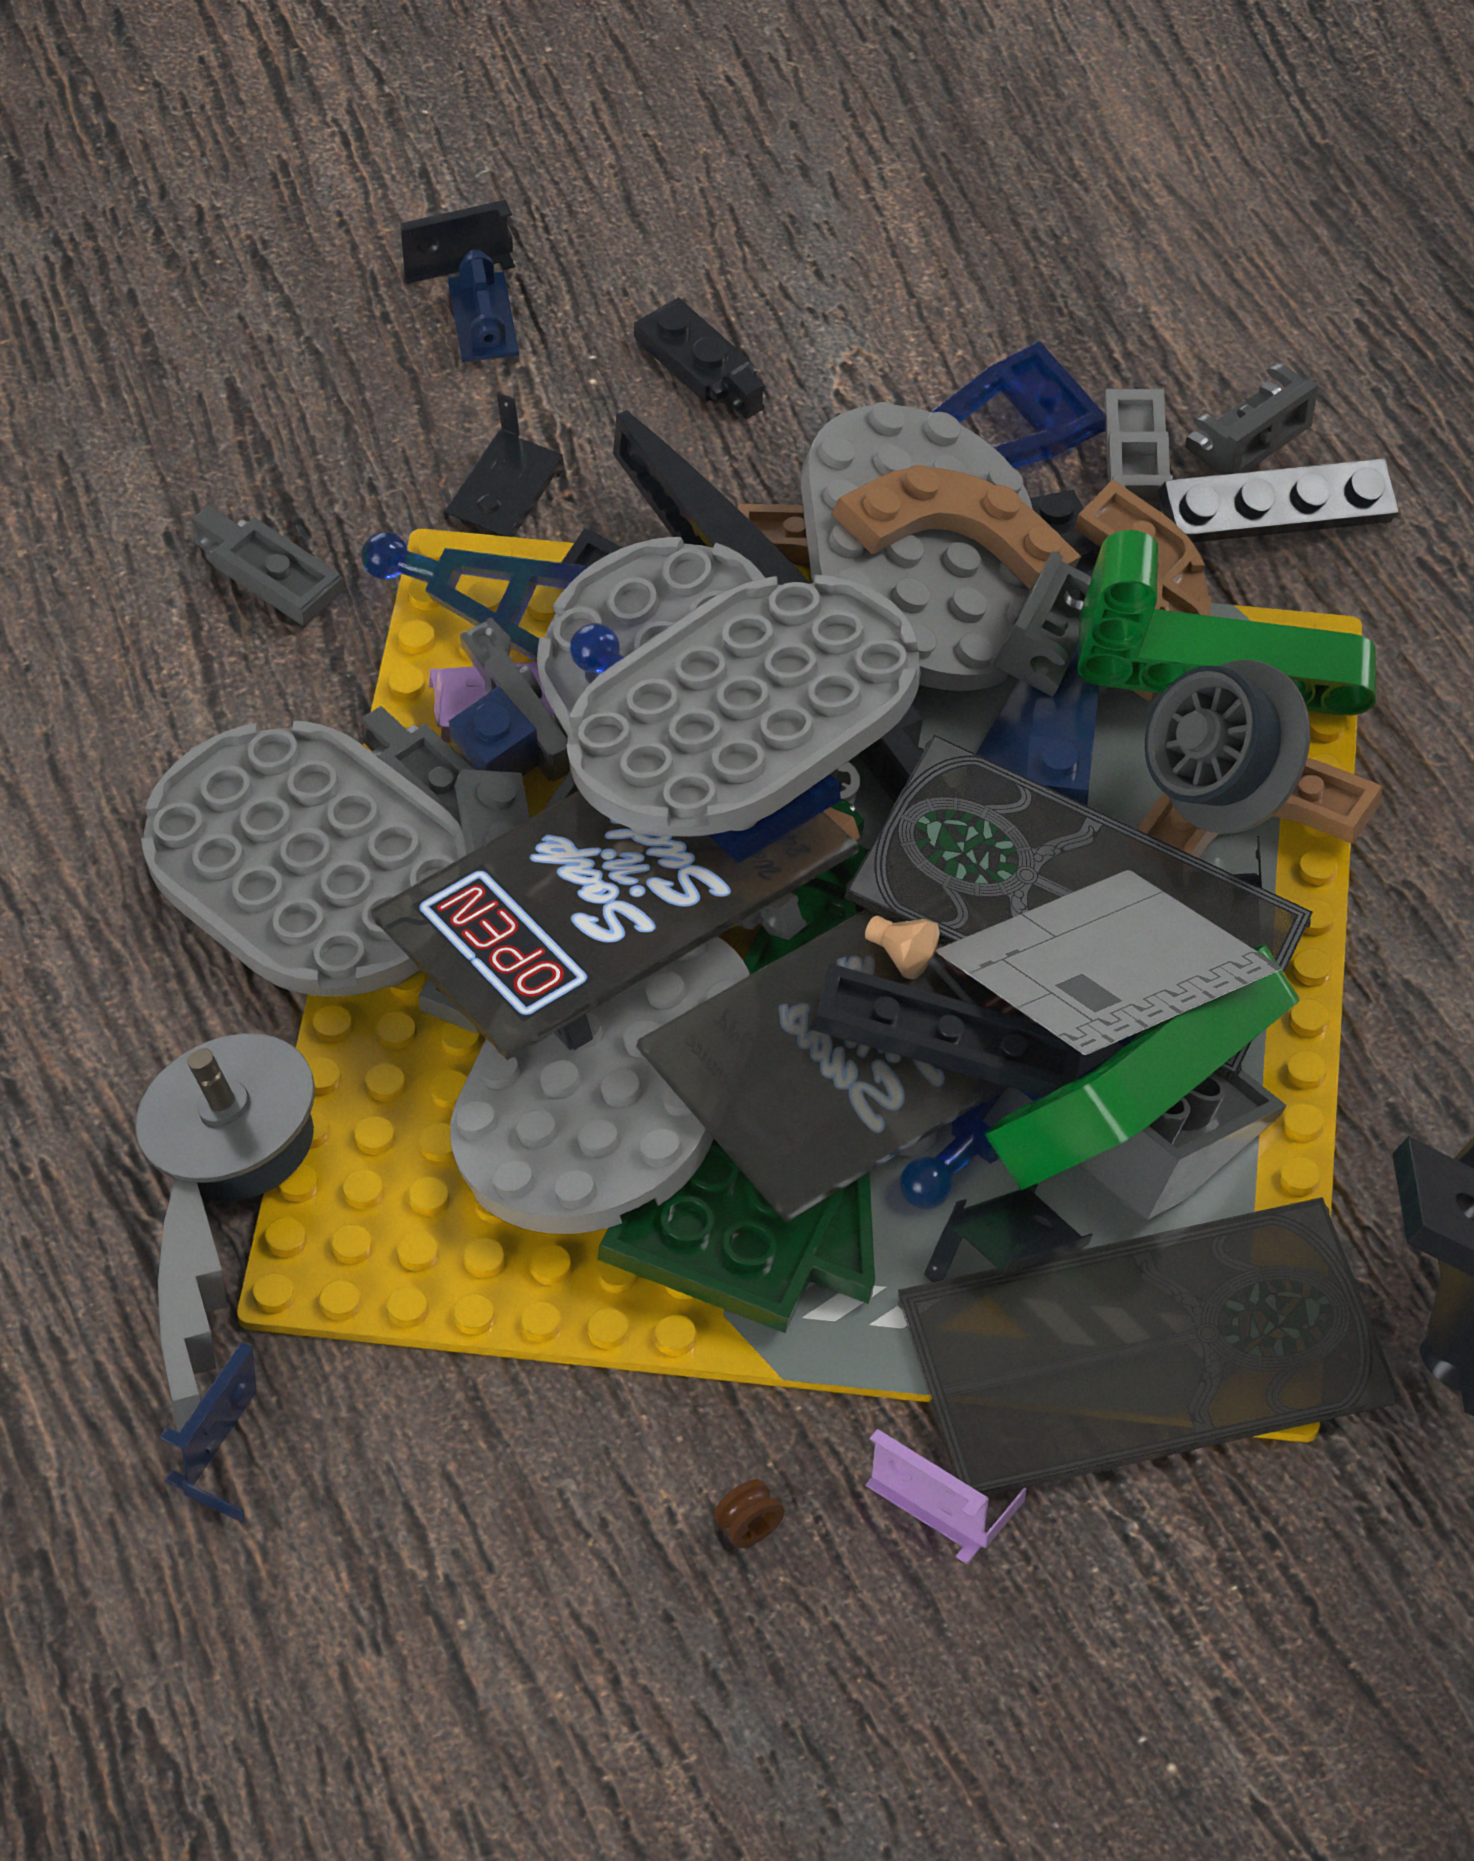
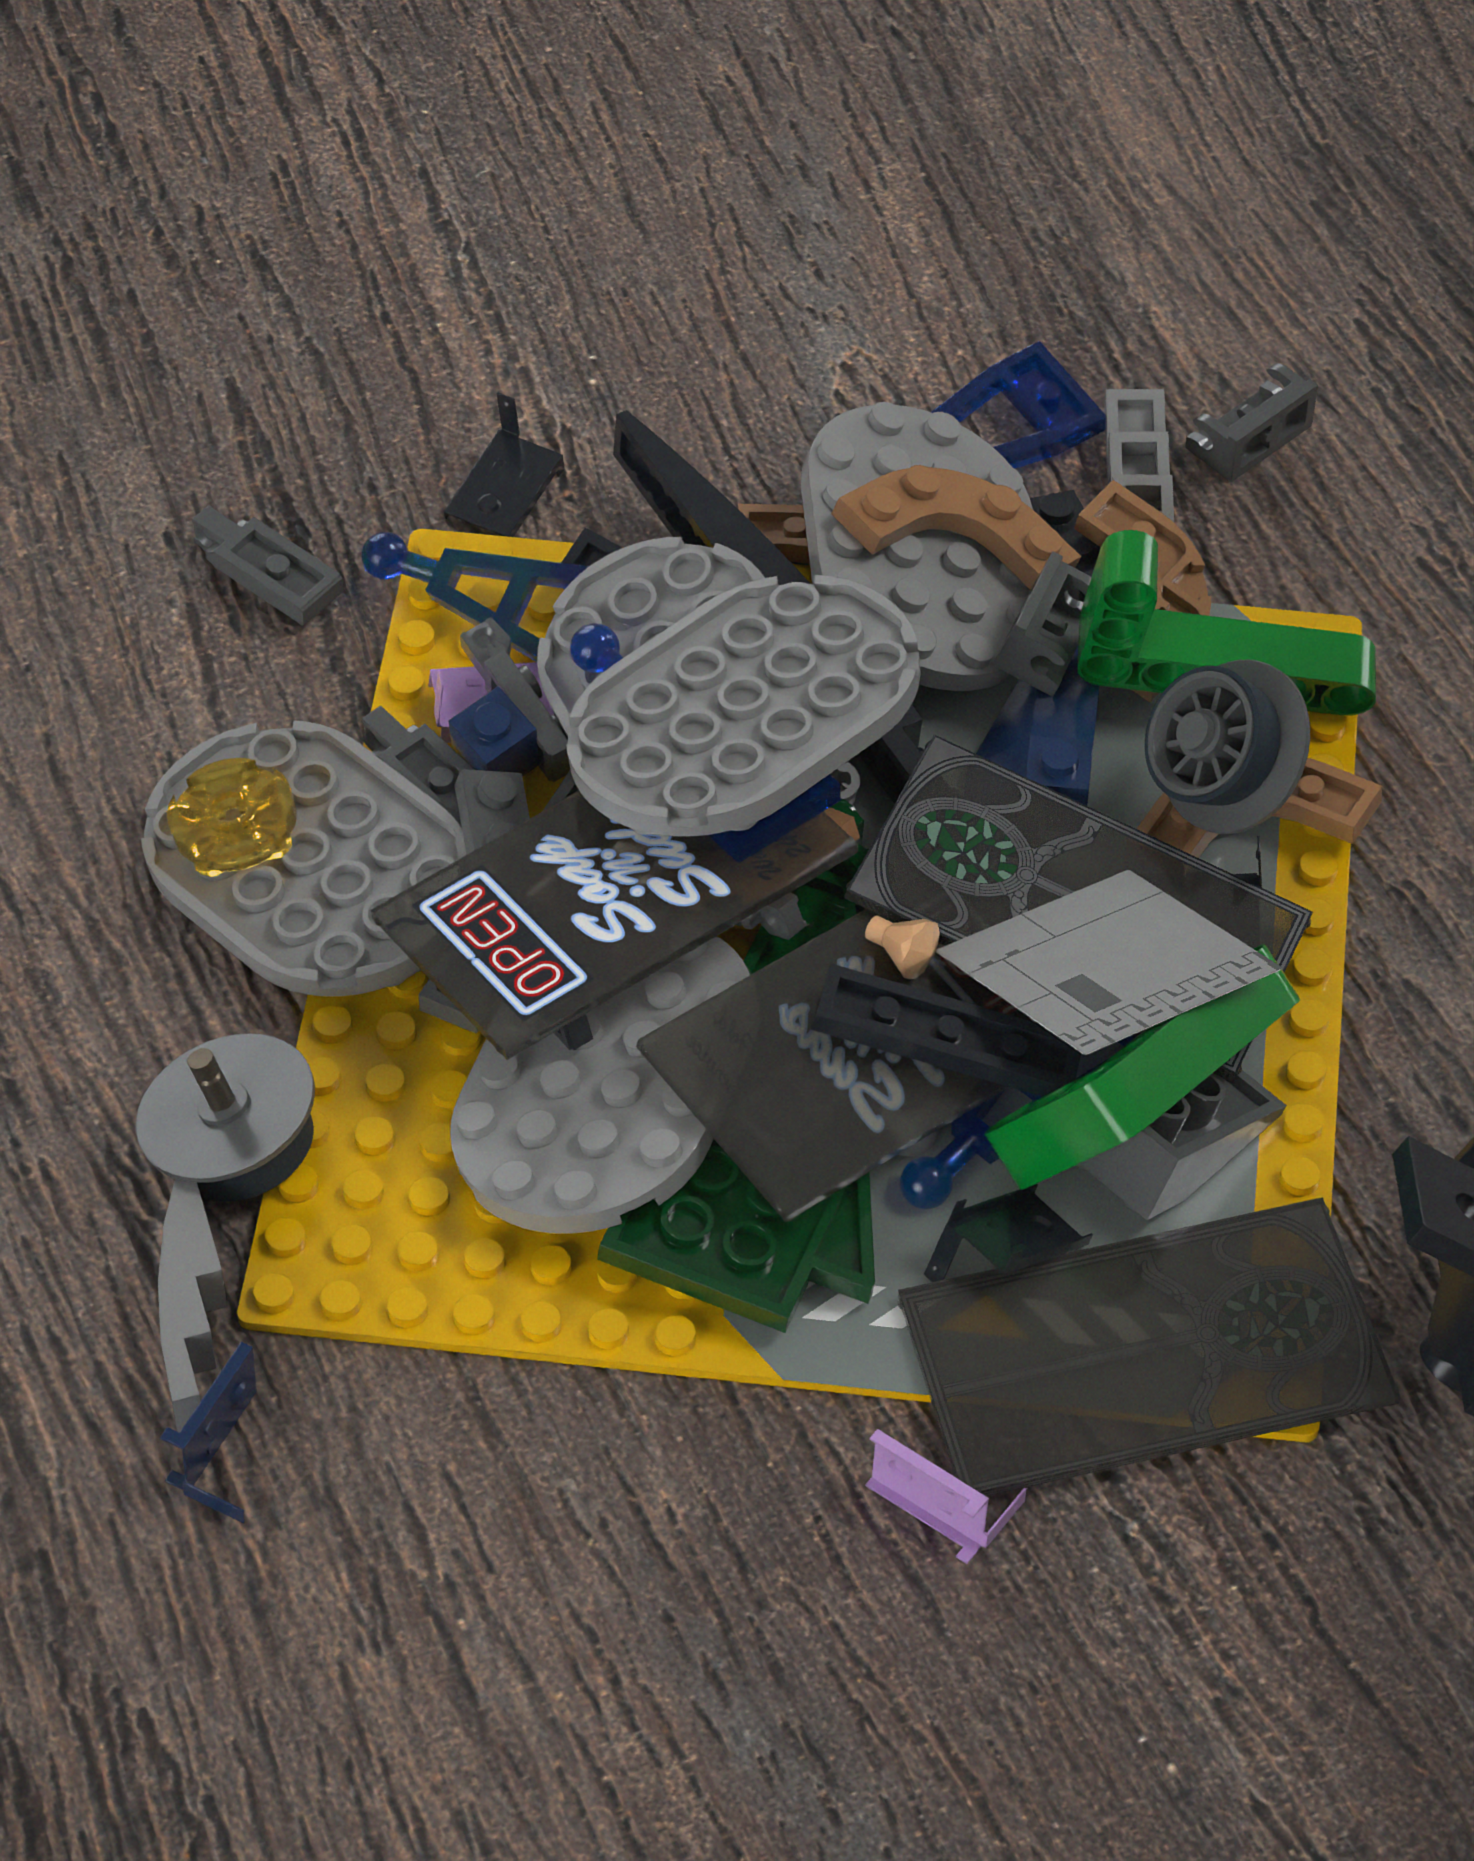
(236, 844): none -> clear yellow plate
(439, 242): black piece -> none
(482, 310): dark blue hinge -> none
(700, 357): black hinge -> none
(749, 1513): reddish brown bush -> none
(1280, 500): plate -> none

